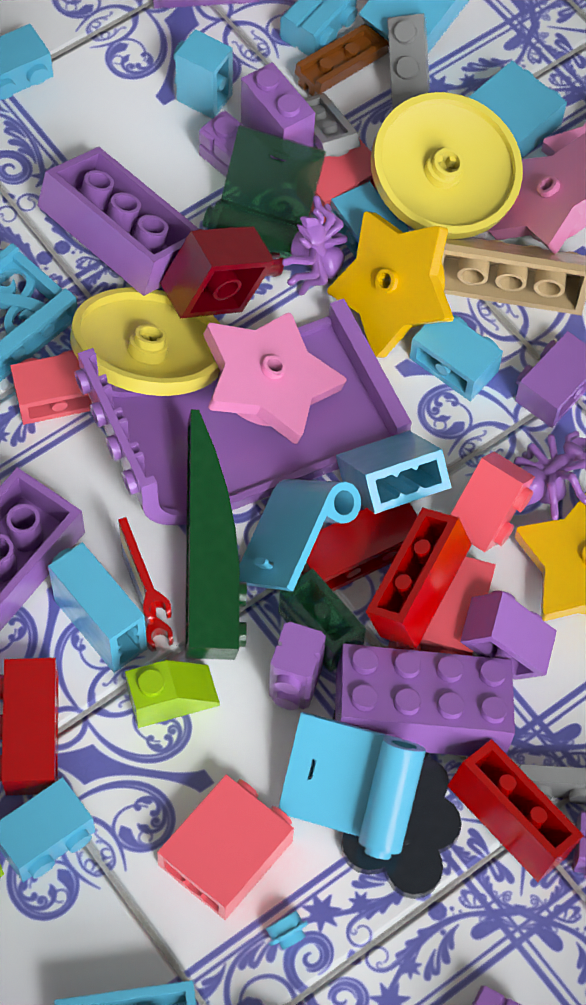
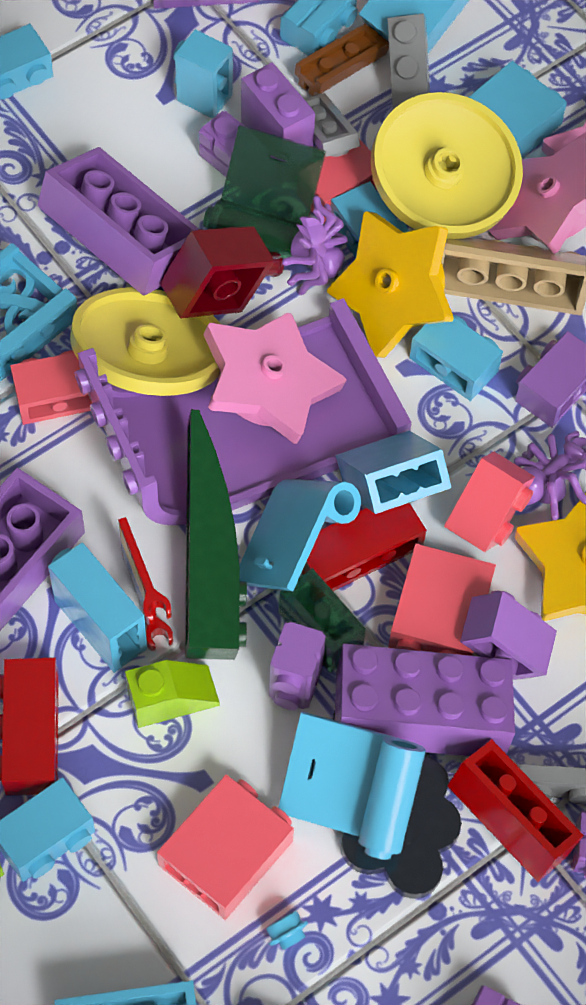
(419, 577): red brick -> none

